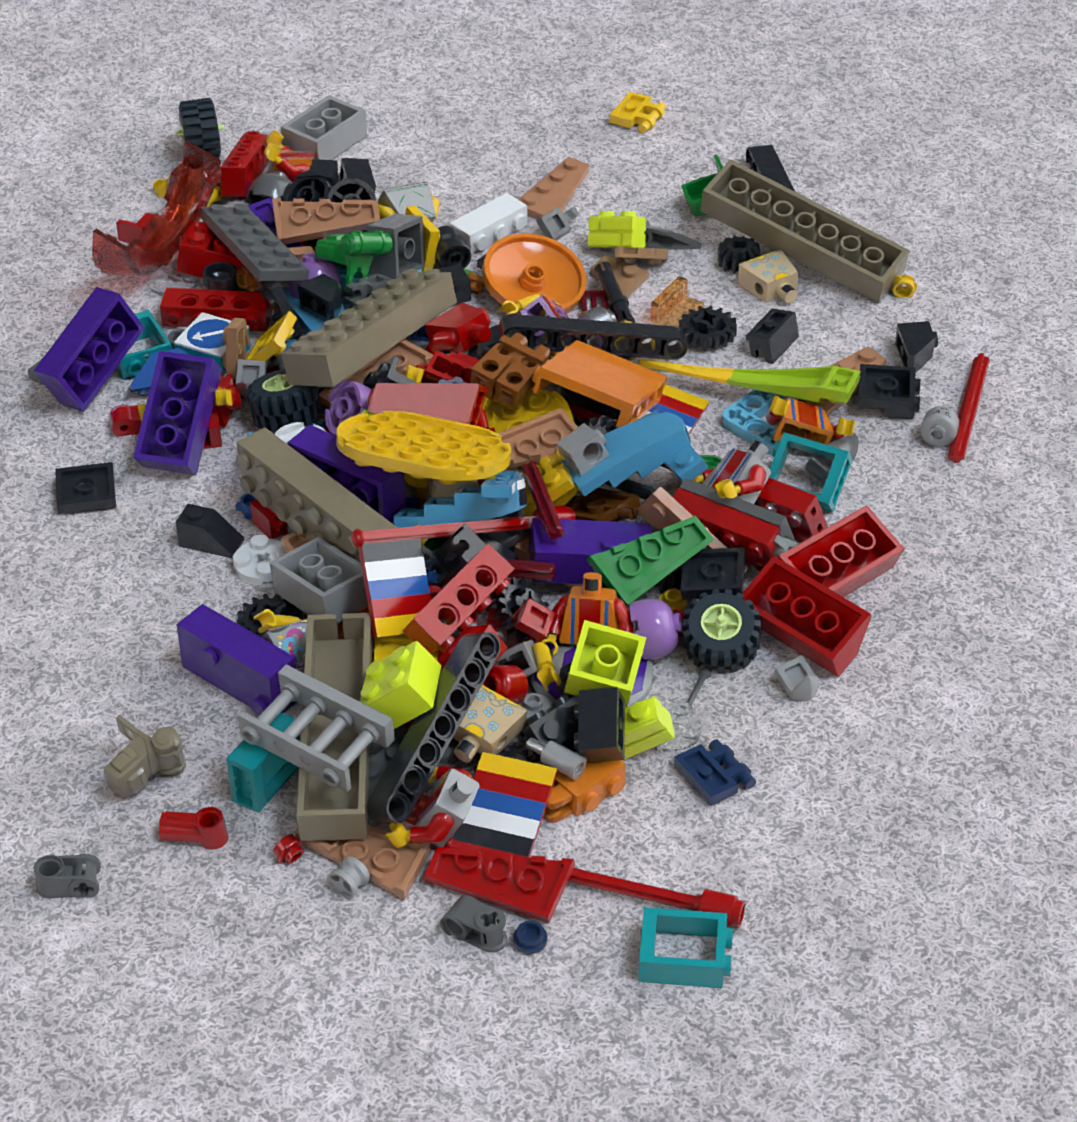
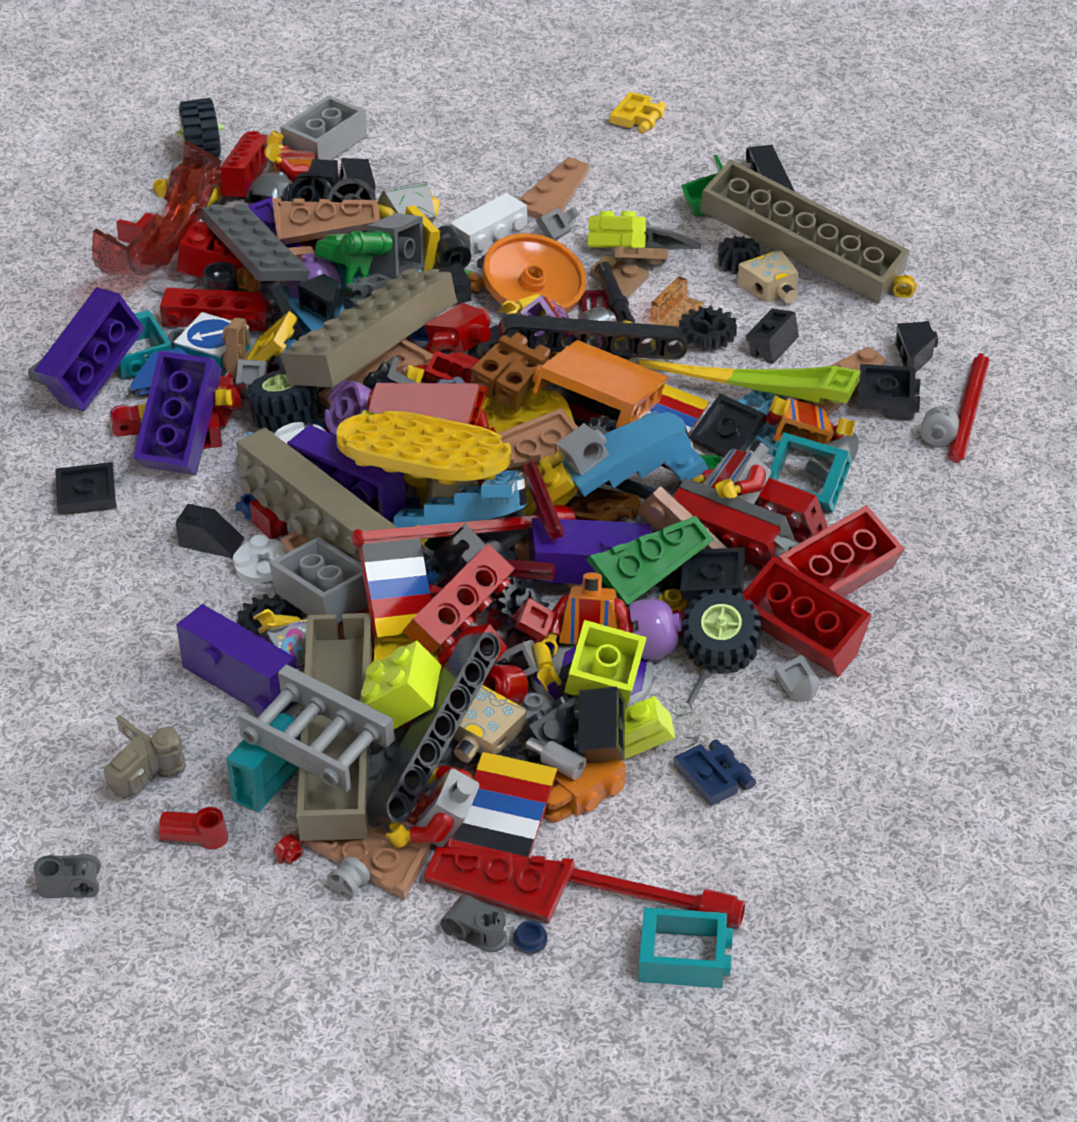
(728, 426): none -> black plate

